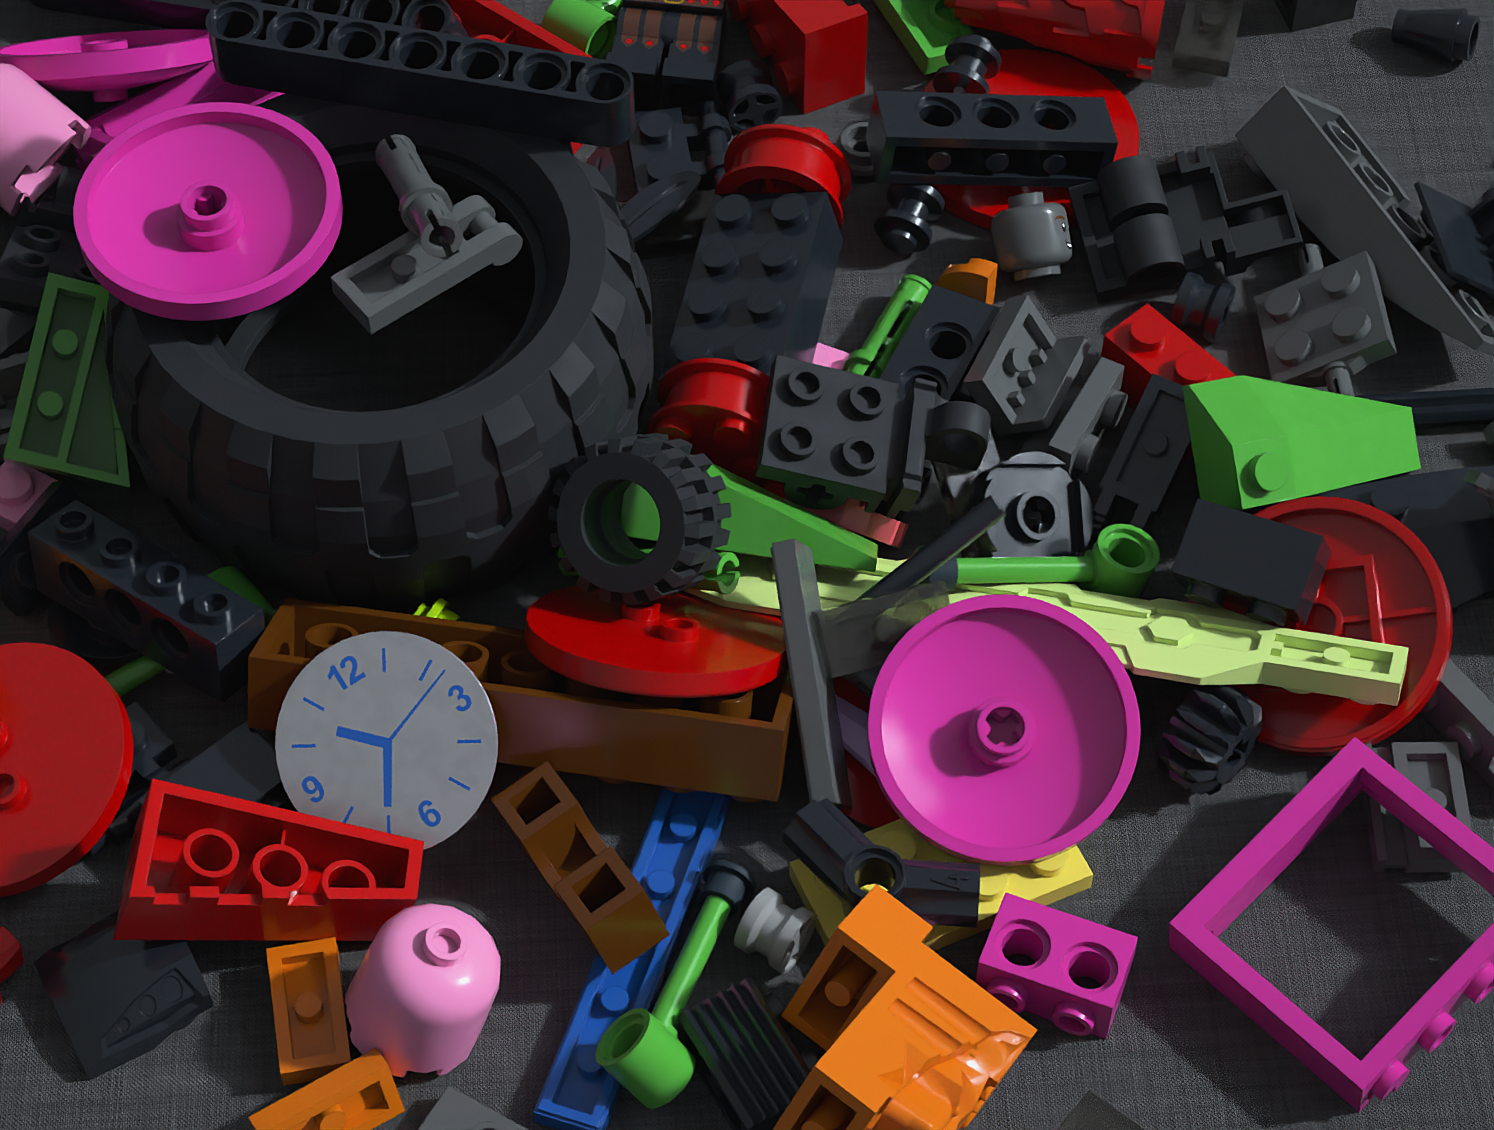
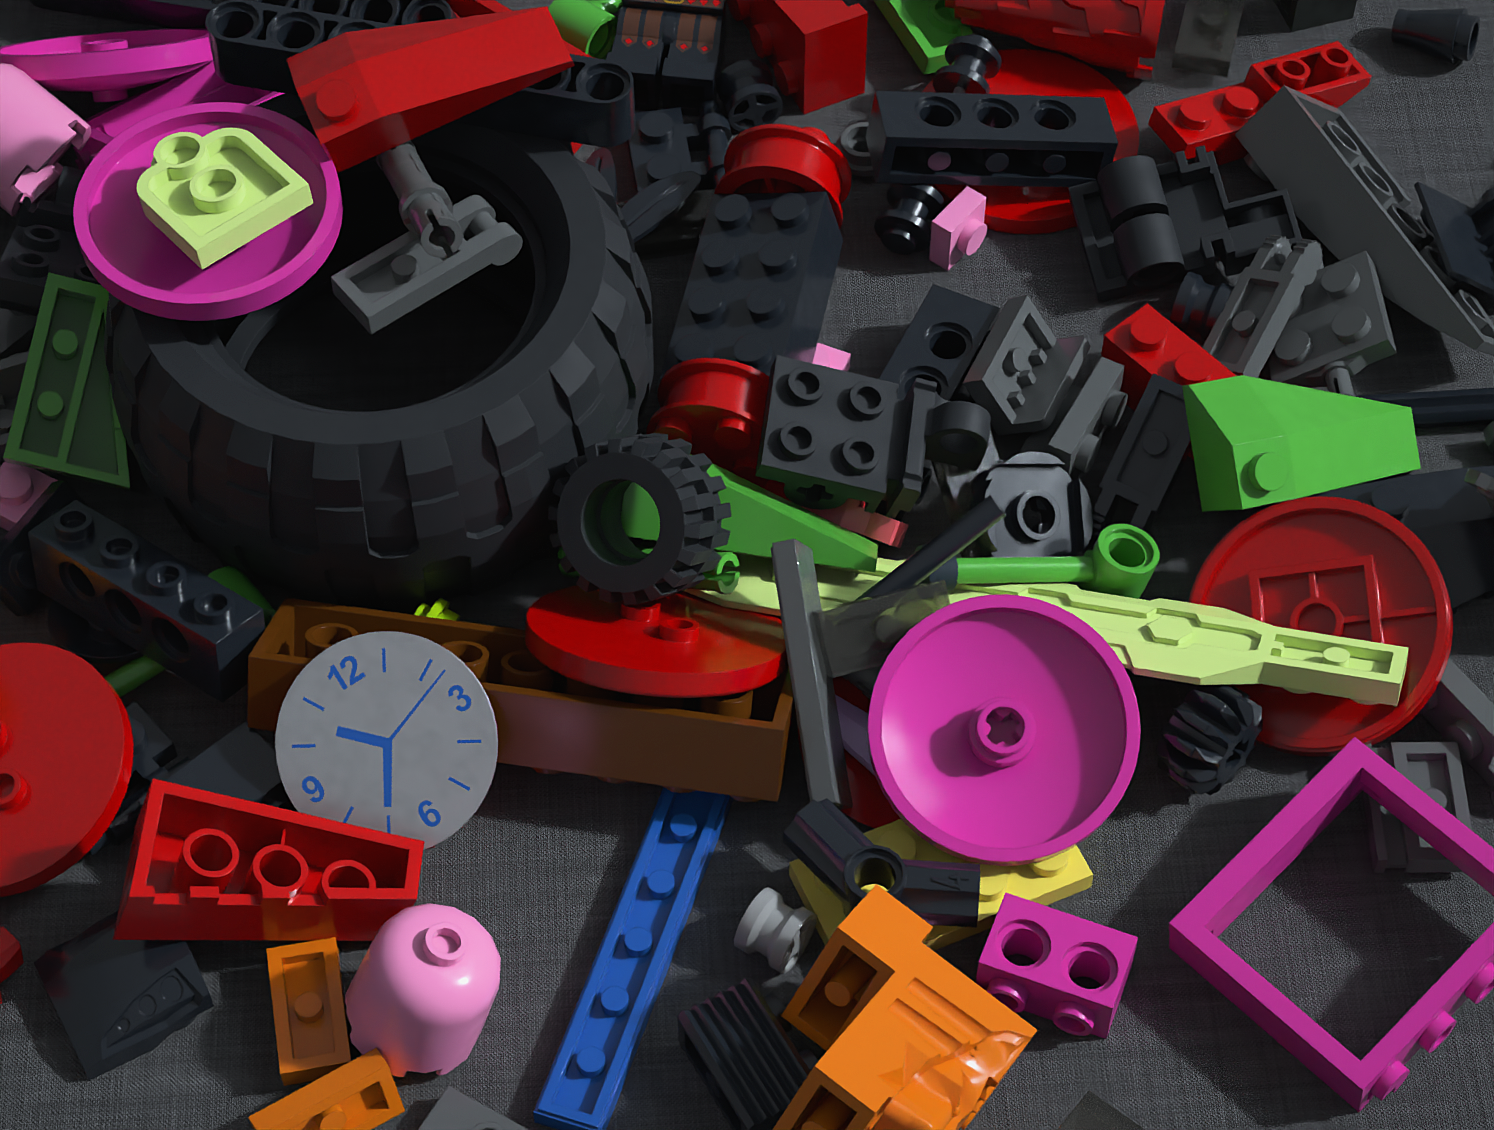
(218, 191): none -> yellowish green plate
(408, 79): none -> red wedge
(580, 868): reddish brown arch -> none
(644, 1046): bright green piece -> none
(902, 306): bright green pin -> none
(958, 229): none -> bright pink plate
(972, 279): orange tile -> none
(1031, 237): dark grey head -> none
(1216, 116): none -> red slope
(1250, 564): black brick -> none
(1262, 304): none -> dark grey hinge

